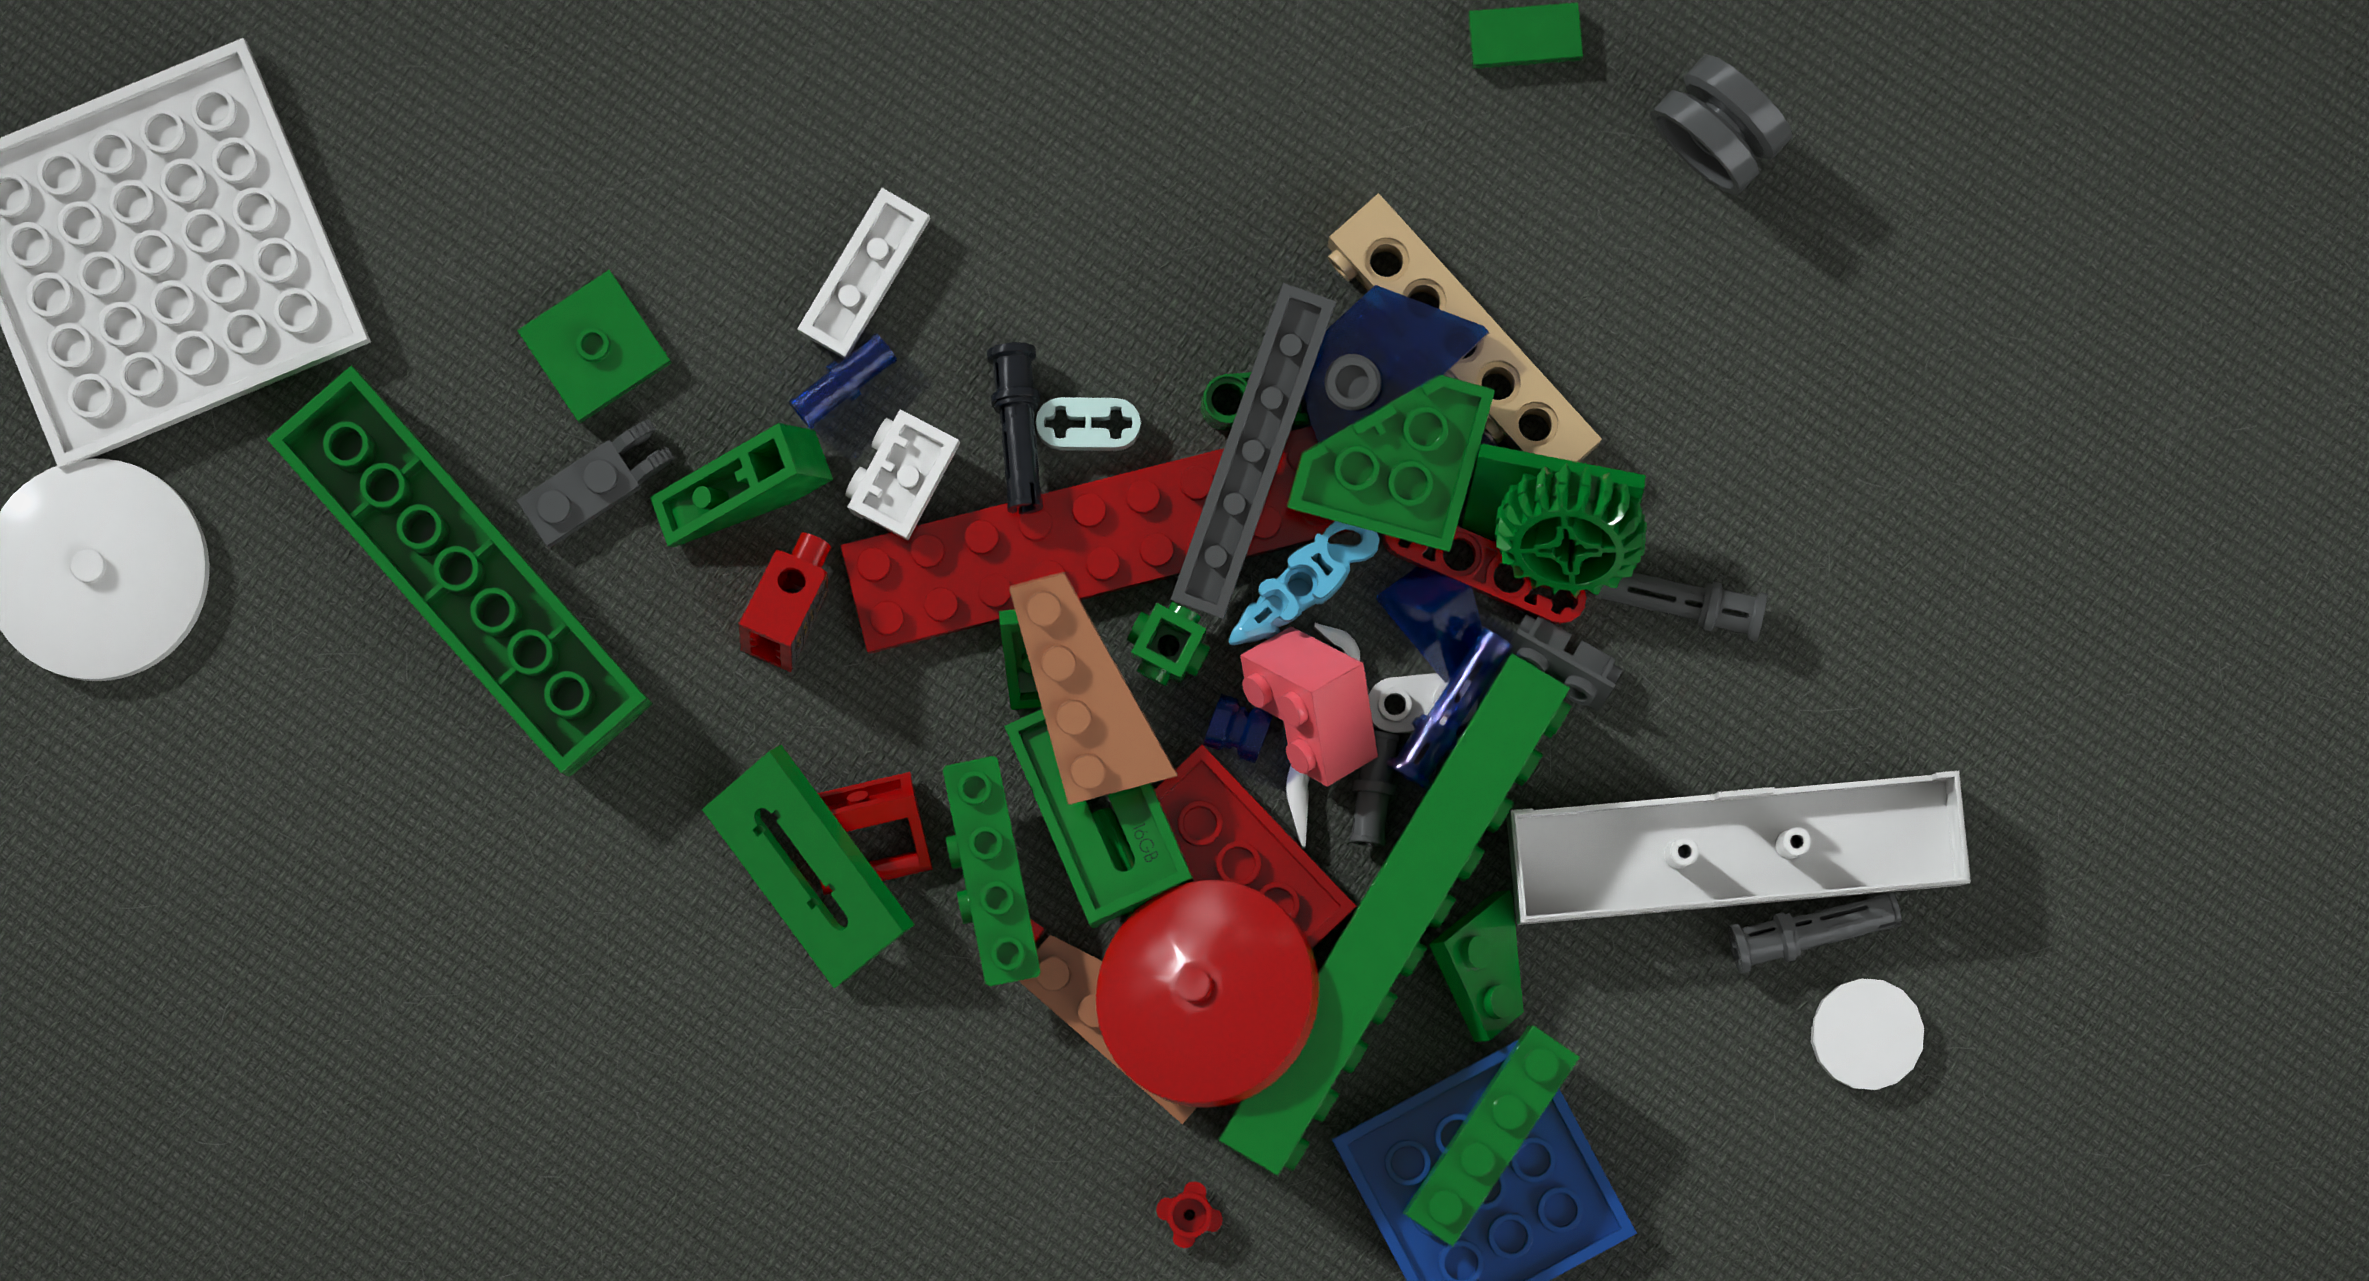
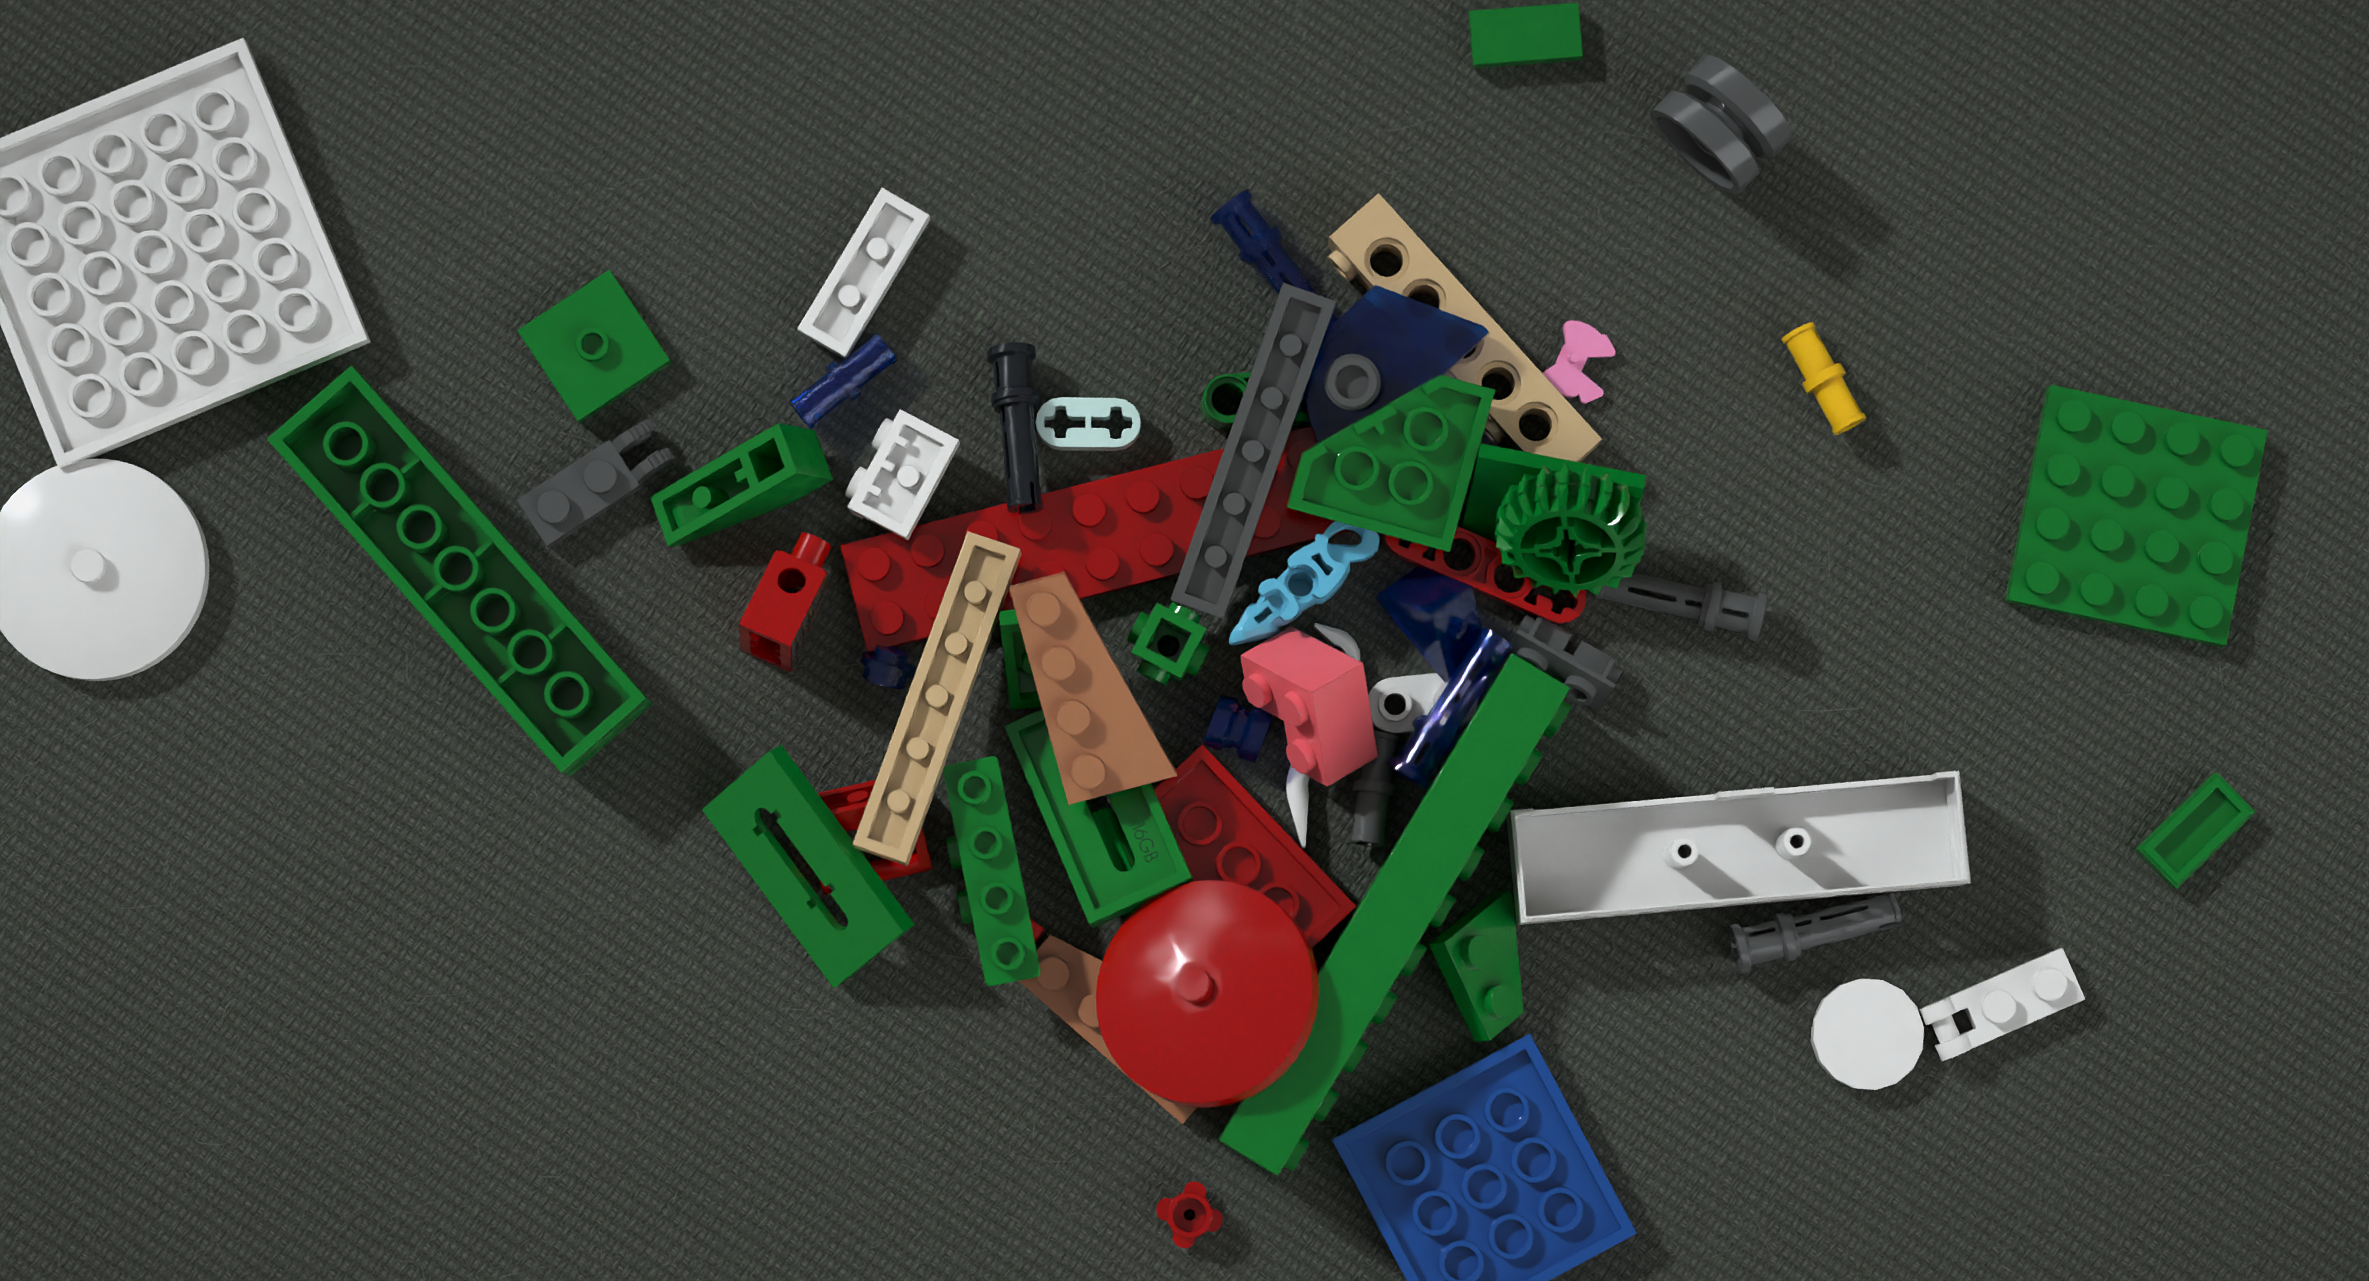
(887, 667): none -> clear blue plate
(937, 699): none -> tan plate
(1263, 241): none -> clear blue pin
(1491, 1135): green brick -> none
(1580, 344): none -> bright pink piece
(1823, 378): none -> yellow pin
(2004, 1003): none -> white plate
(2136, 516): none -> green plate
(2194, 830): none -> green tile

